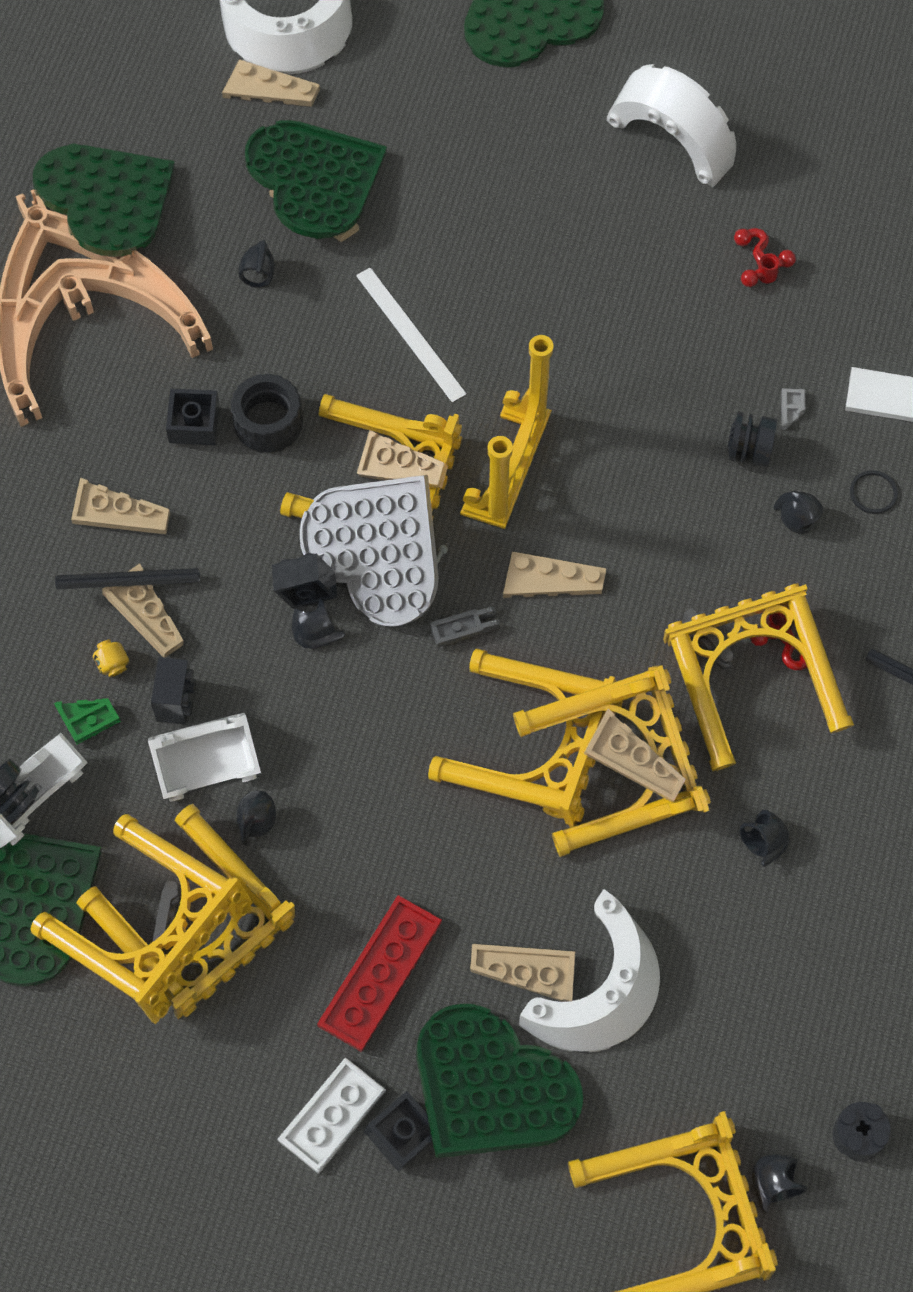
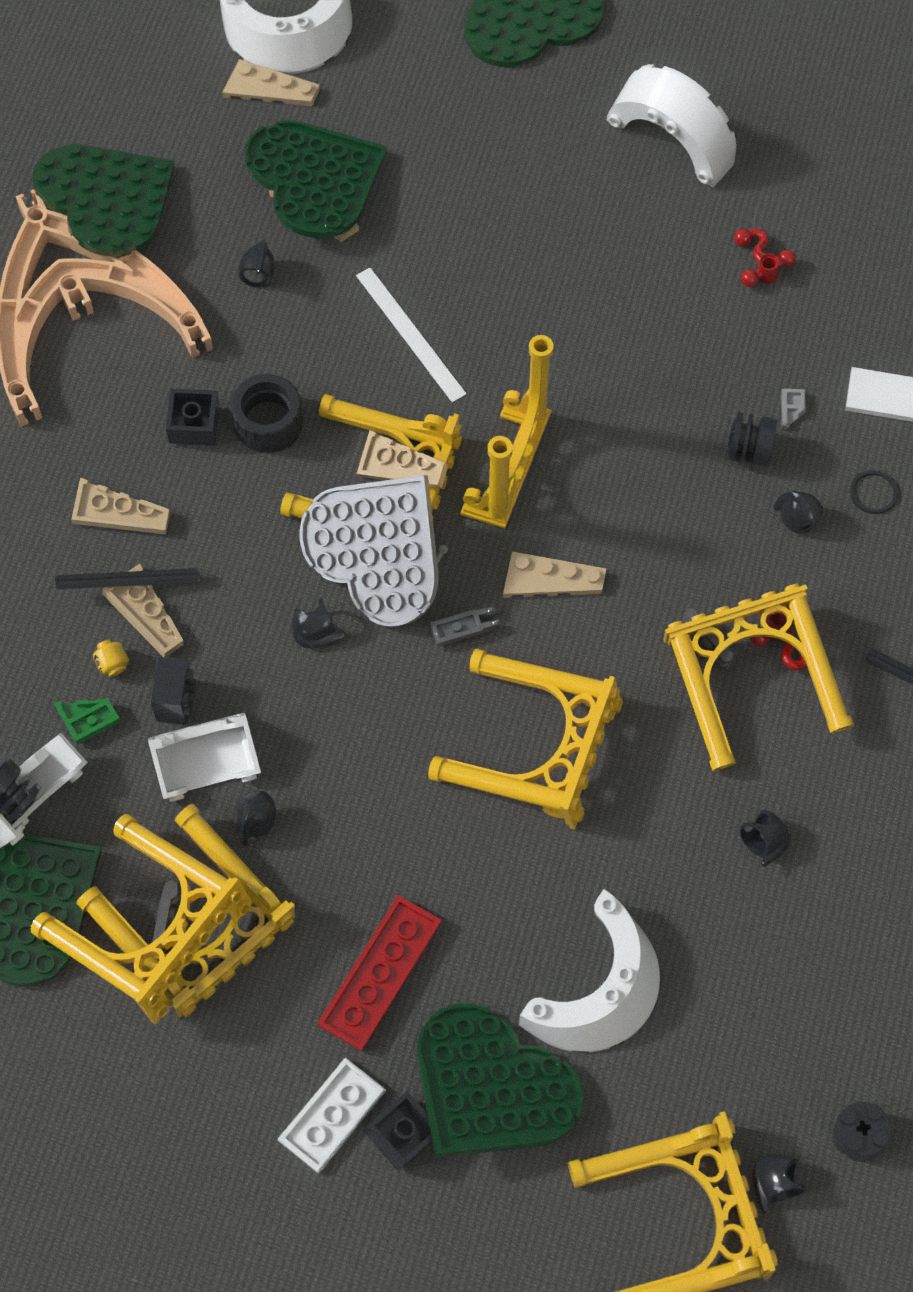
(304, 580): black brick -> none
(527, 968): tan wing -> none
(600, 699): yellow arch -> none
(630, 756): tan wing -> none

